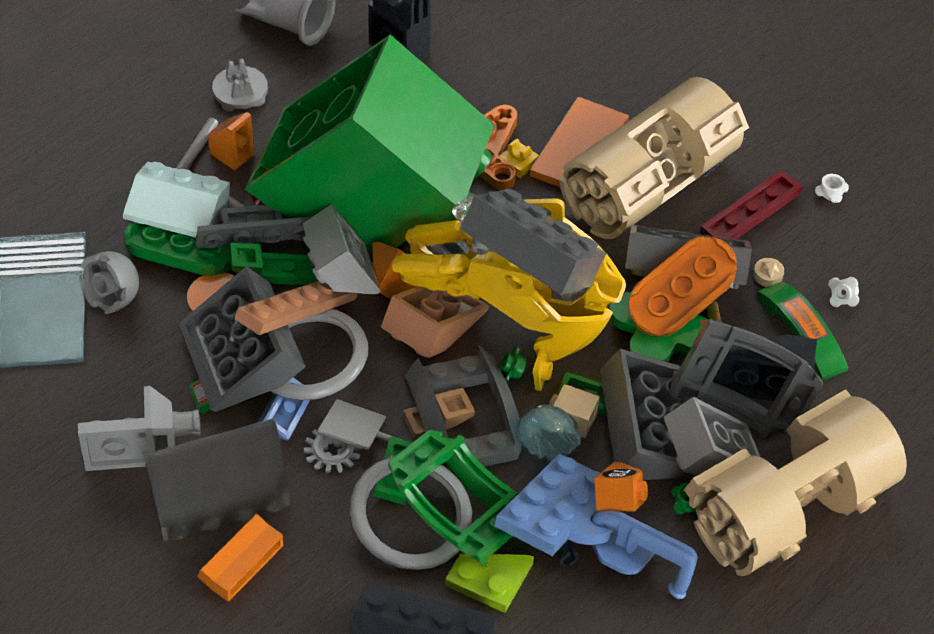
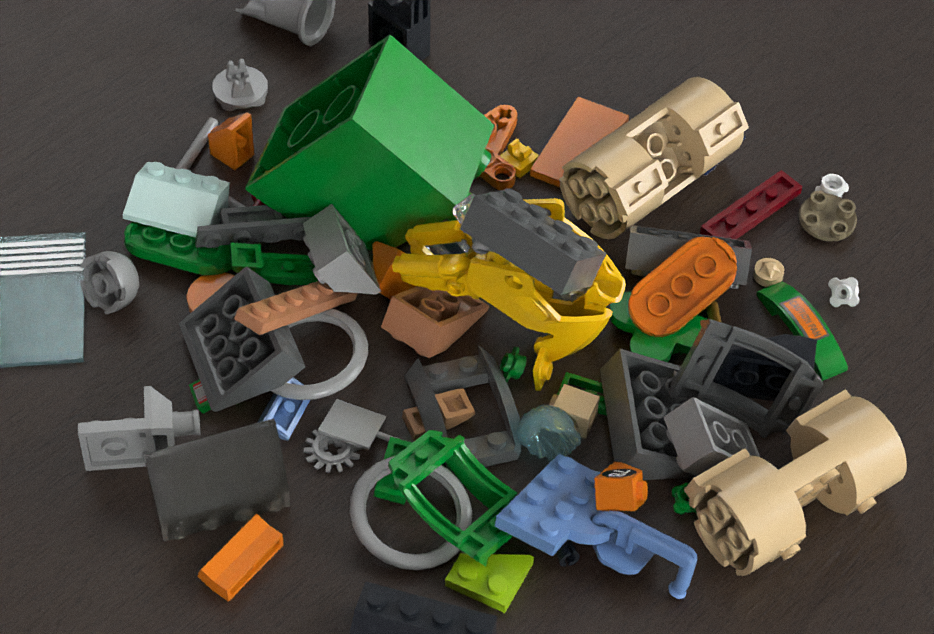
(828, 216): none -> dark tan dish

